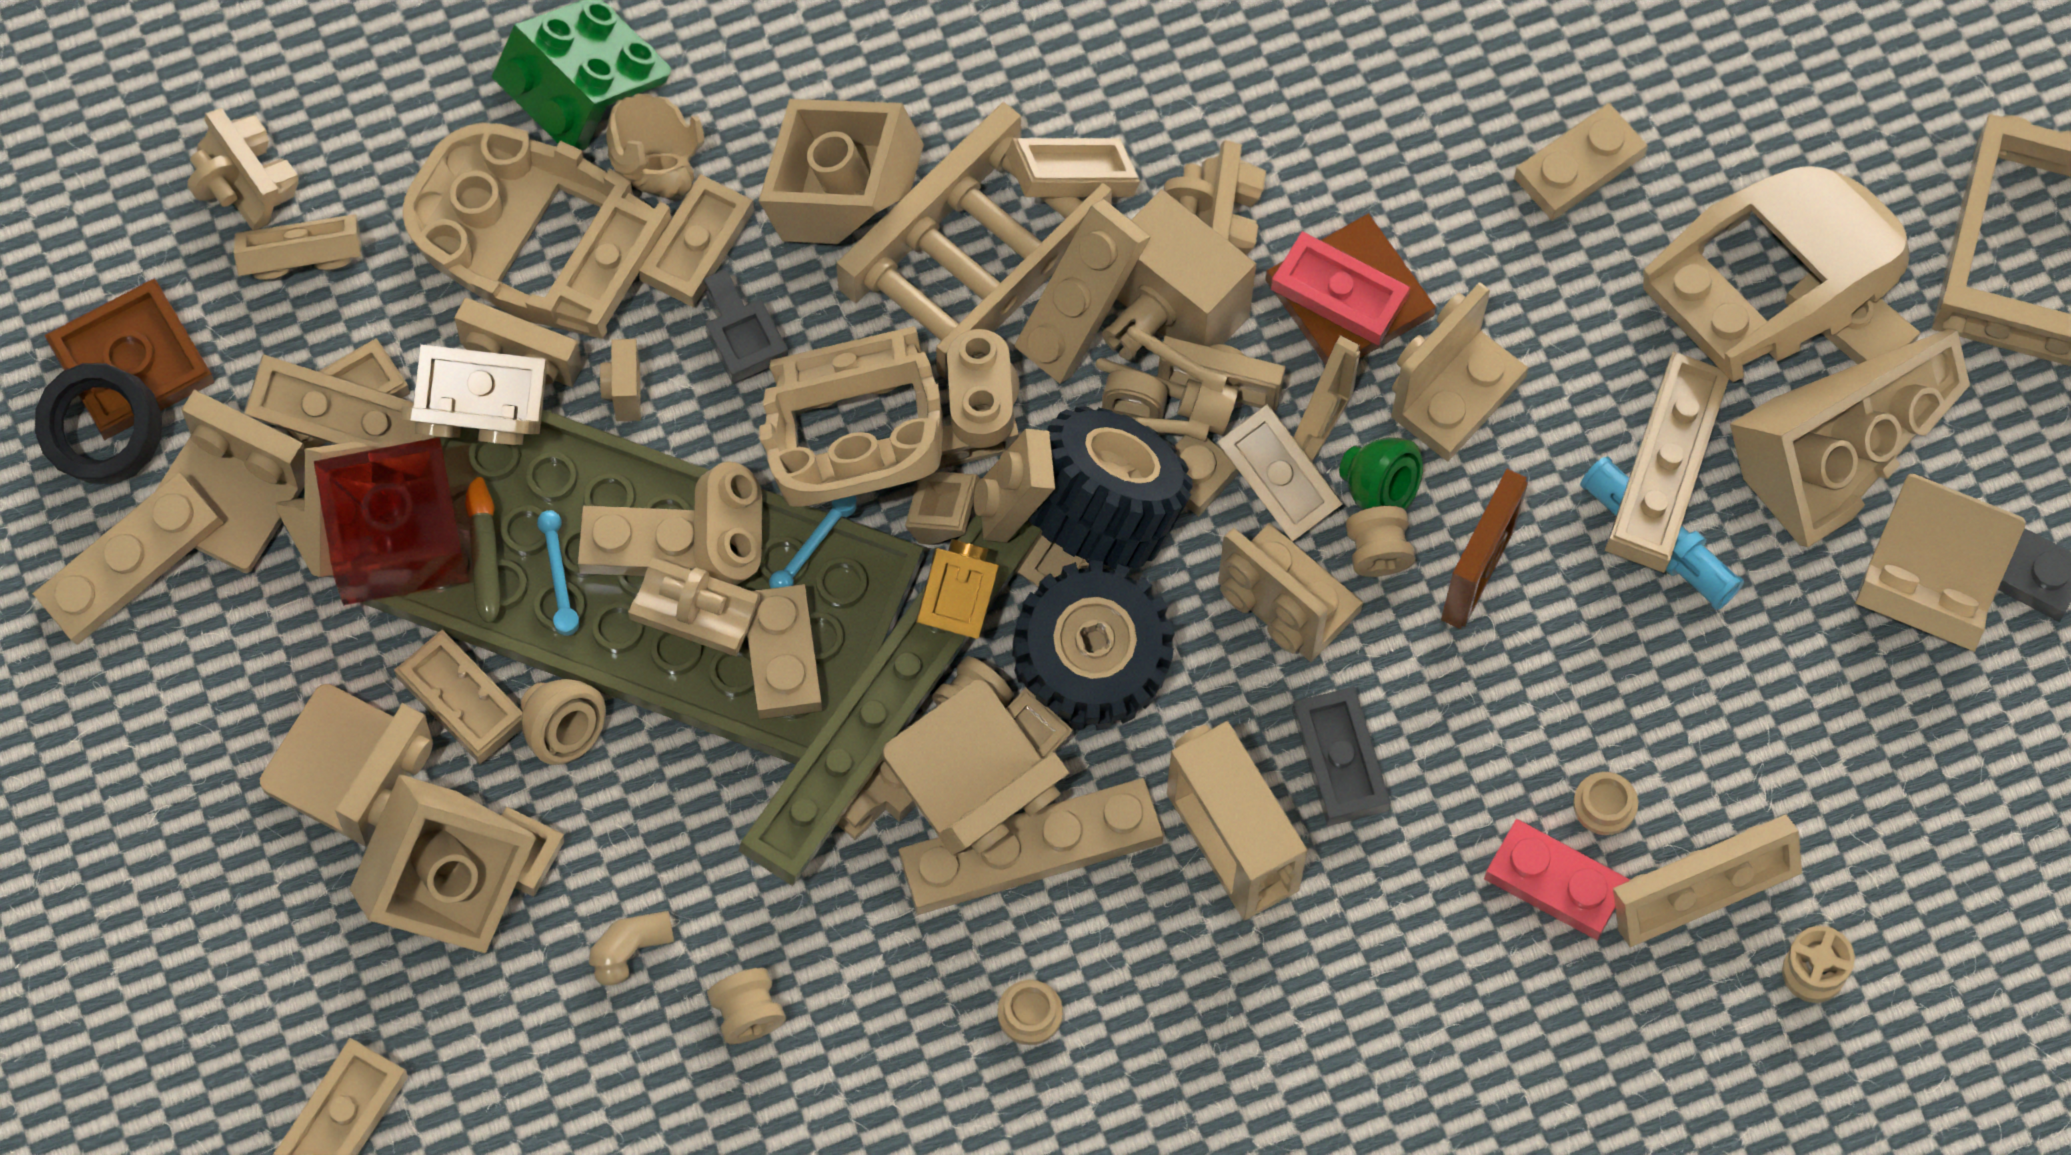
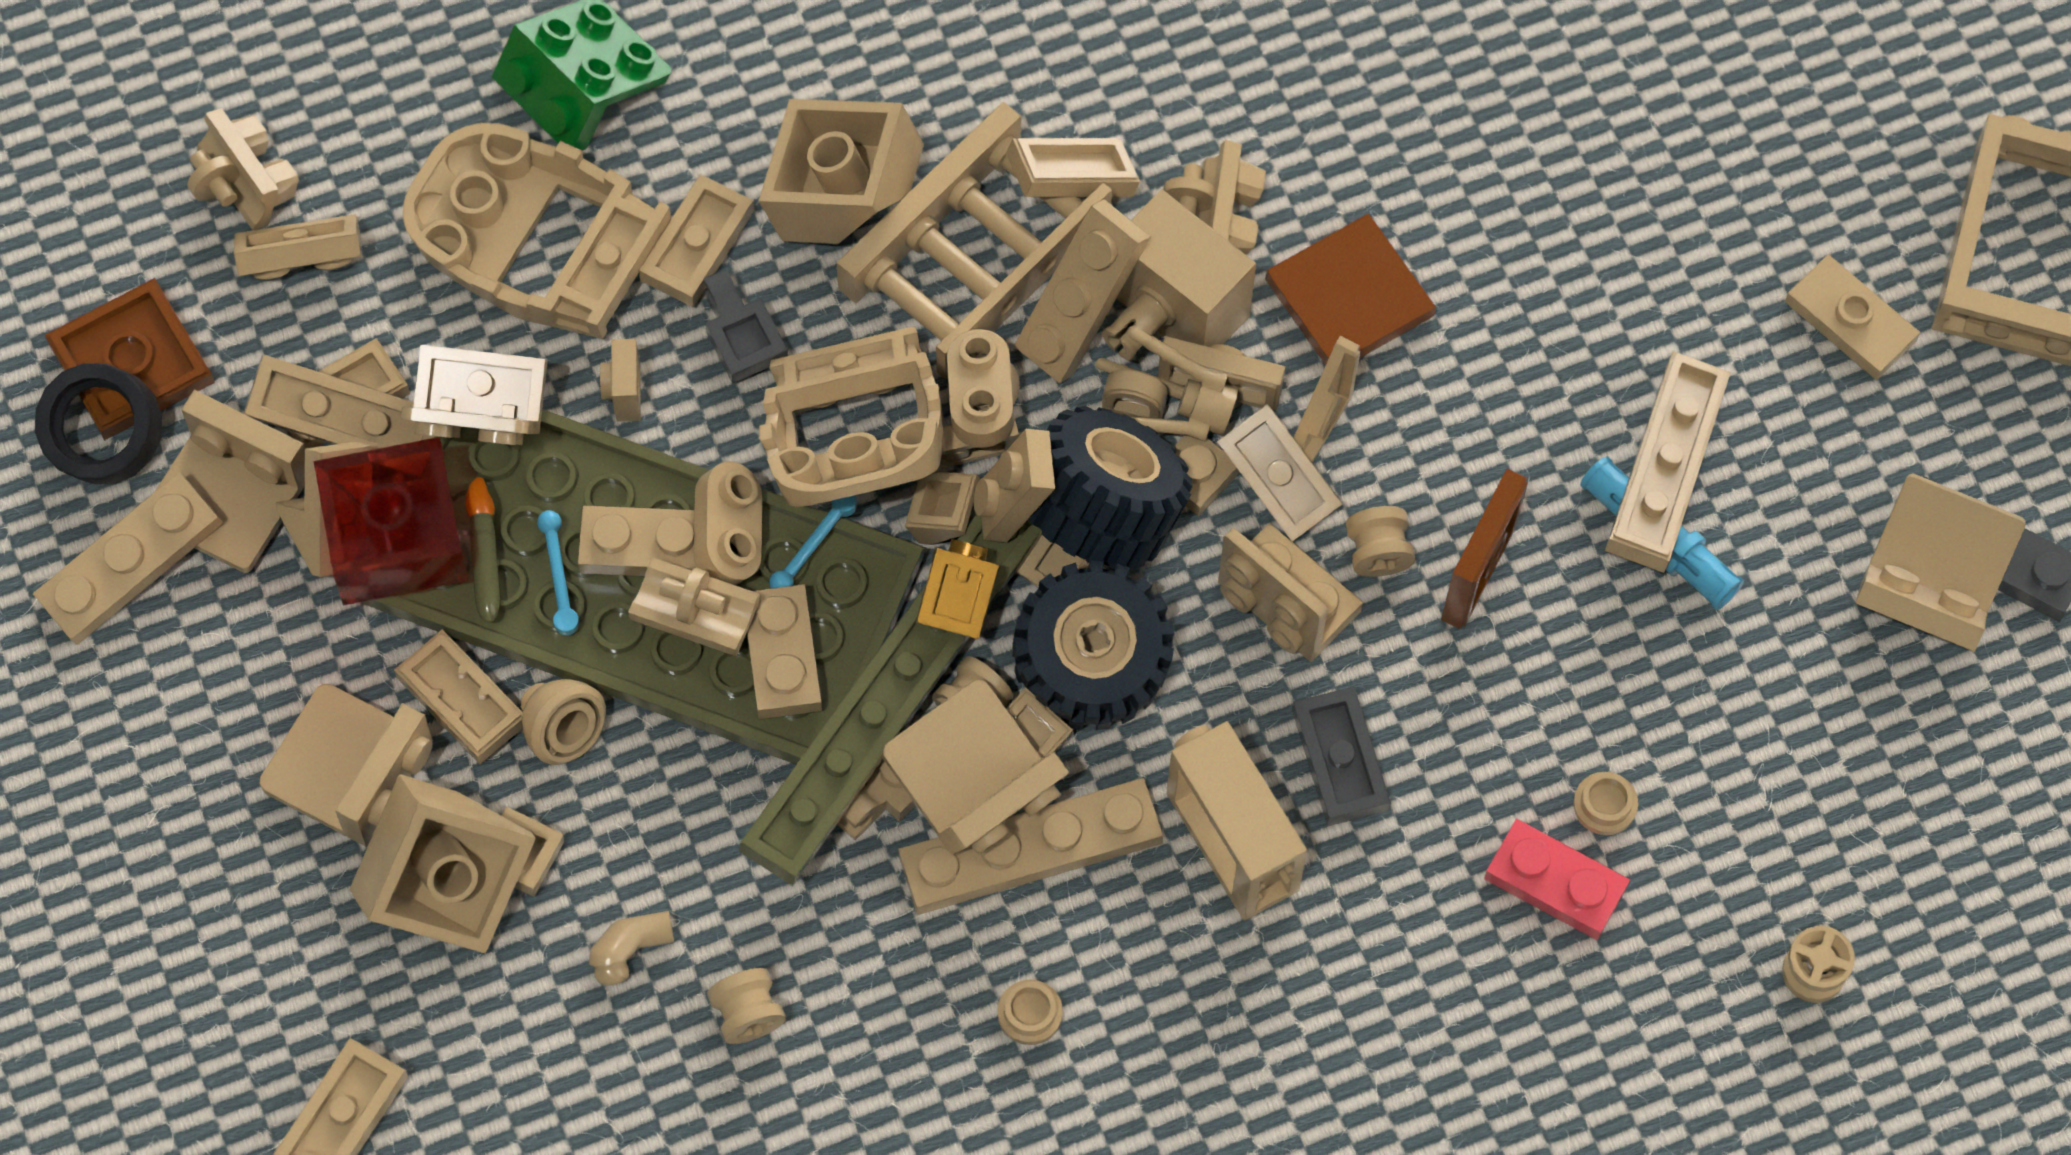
(498, 332): tan plate -> none
(653, 144): tan hair -> none
(1340, 288): coral plate -> none
(1383, 472): green brick -> none
(1454, 377): tan bracket -> none
(1580, 161): tan plate -> none
(1707, 880): tan plate -> none
(1825, 222): tan slope -> none
(1832, 439): tan wedge -> none

